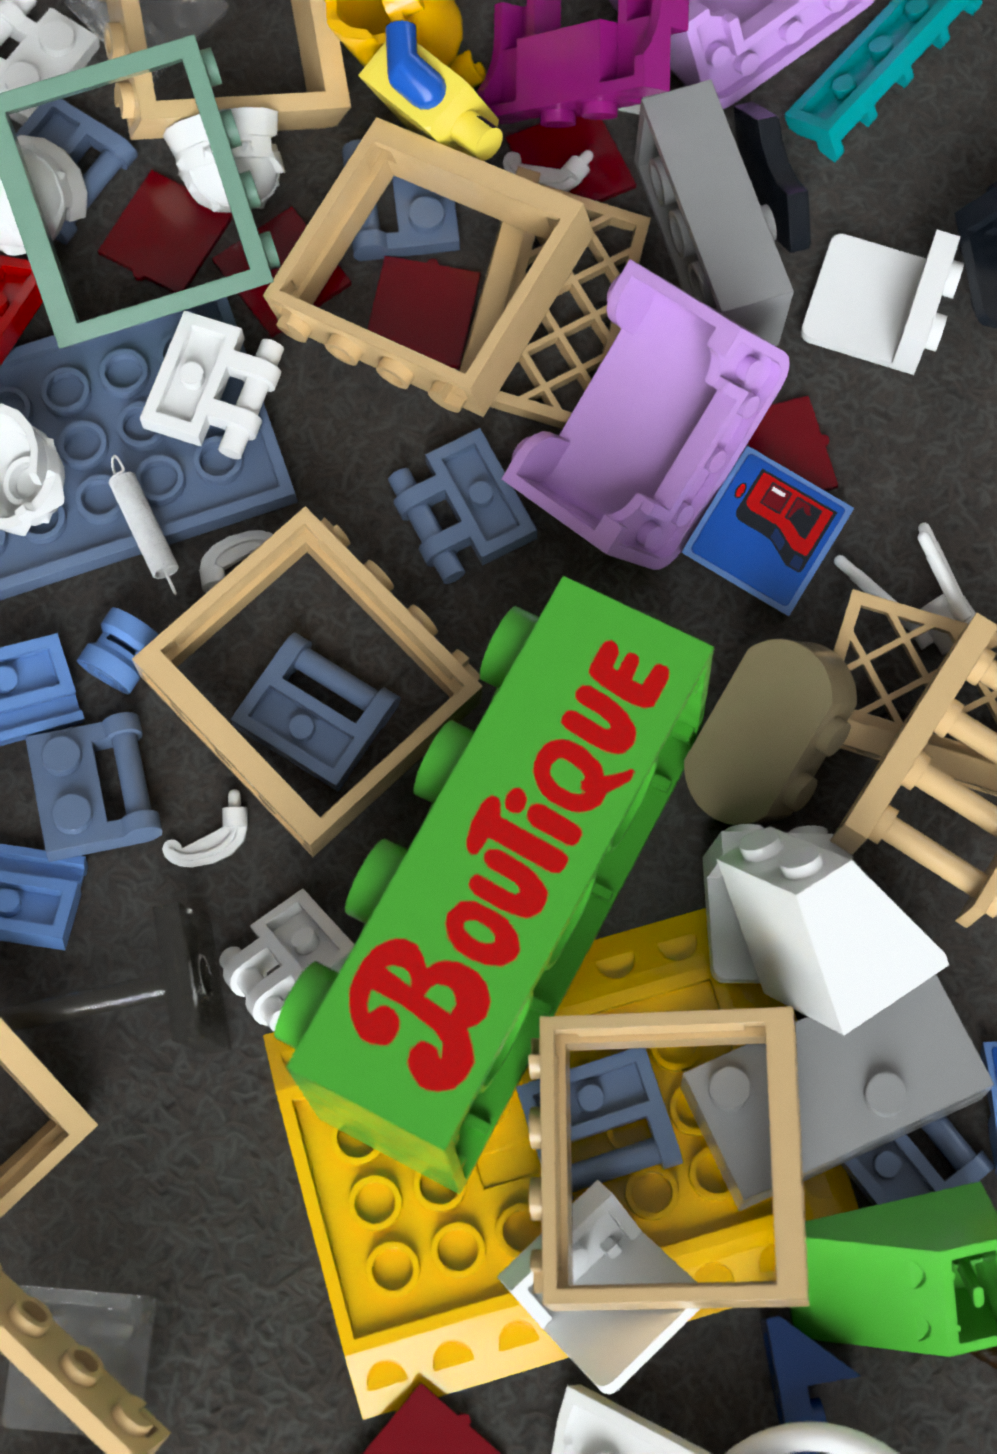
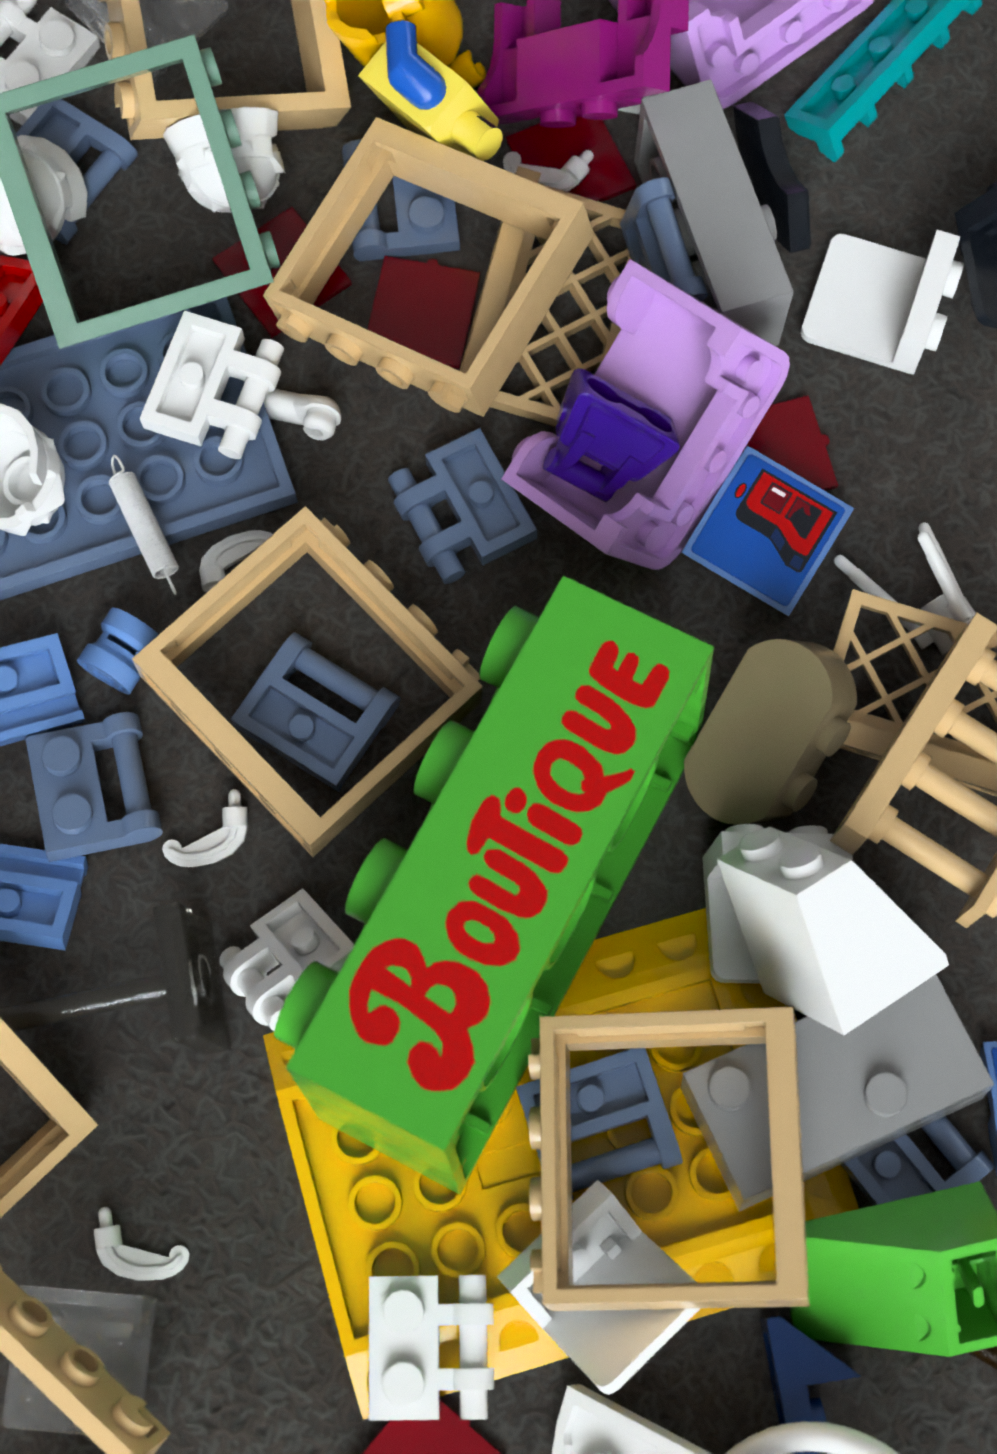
(130, 1261): none -> white piece
(164, 234): dark red piece -> none
(314, 412): none -> white arm
(405, 1347): none -> white plate
(611, 430): none -> dark purple piece
(656, 238): none -> sand blue plate

